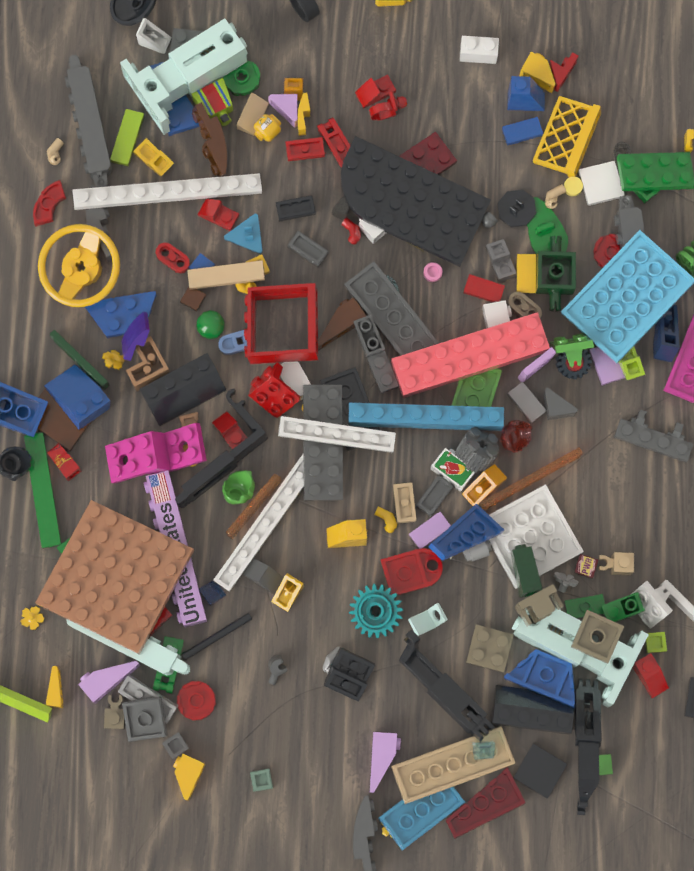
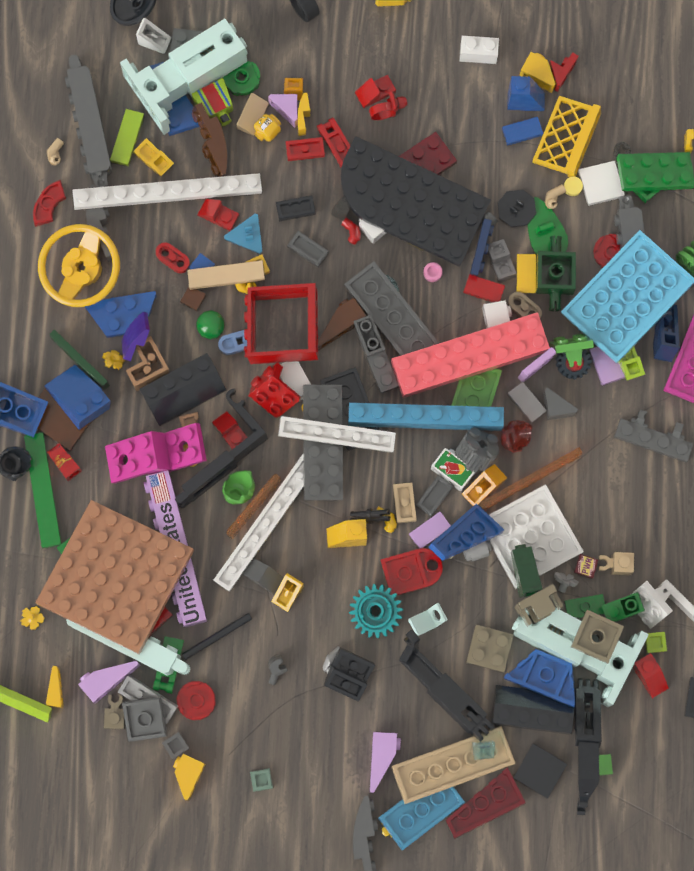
(212, 592): clear blue slope -> none
(371, 515): none -> black pin
(482, 247): none -> dark blue plate

